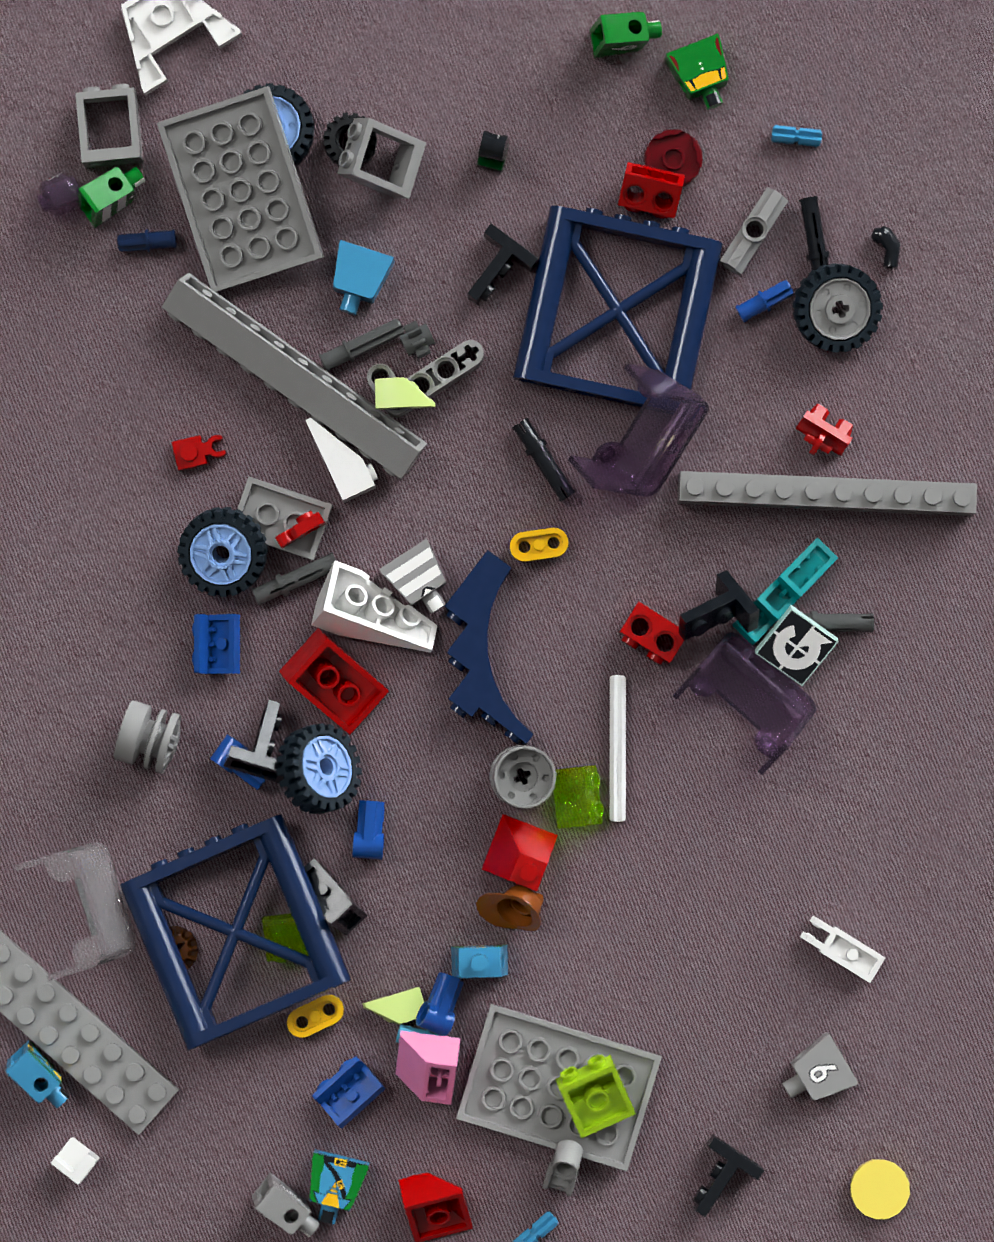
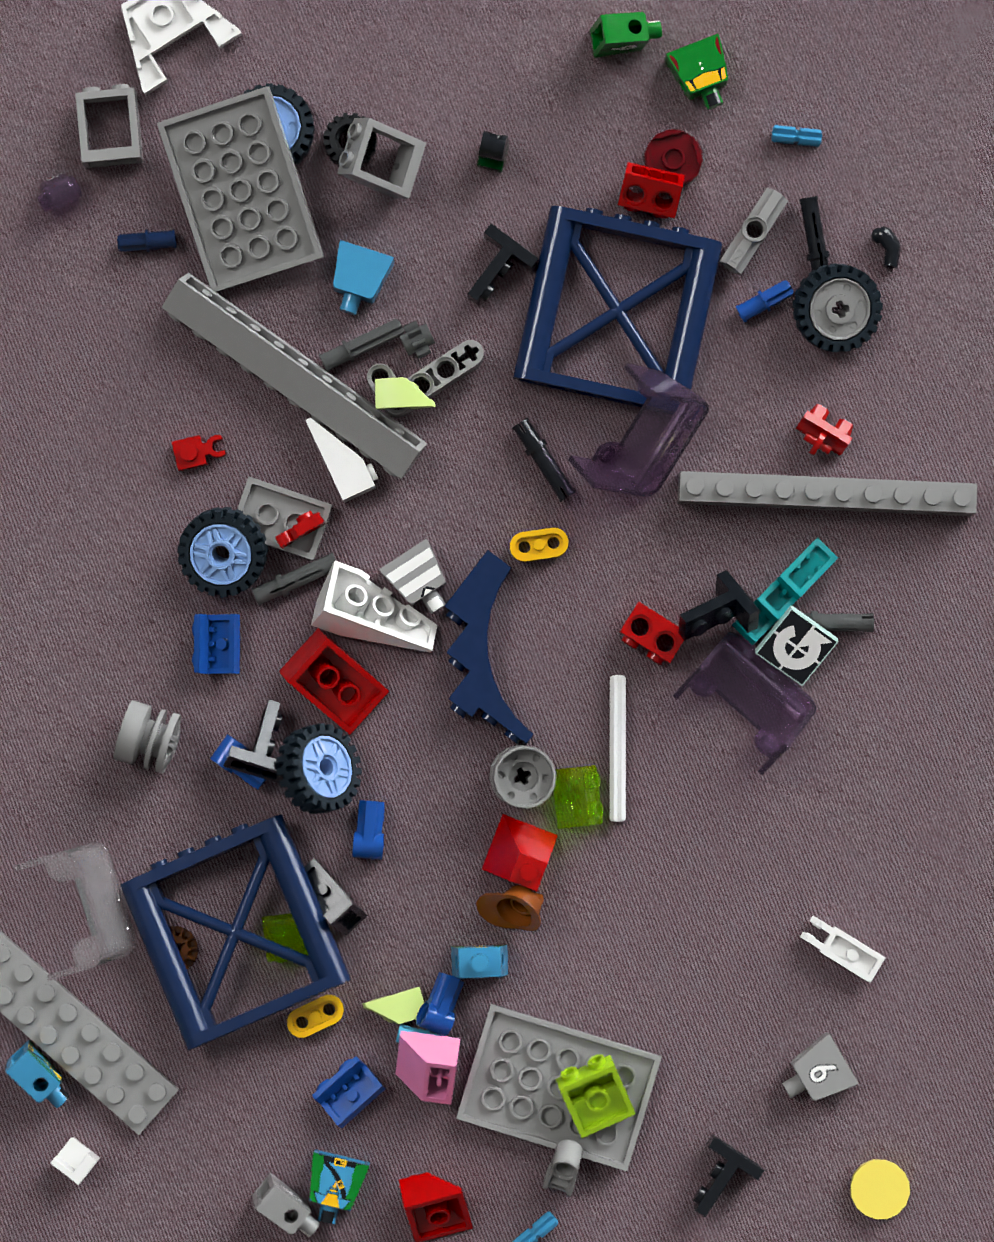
(101, 202): green torso -> none

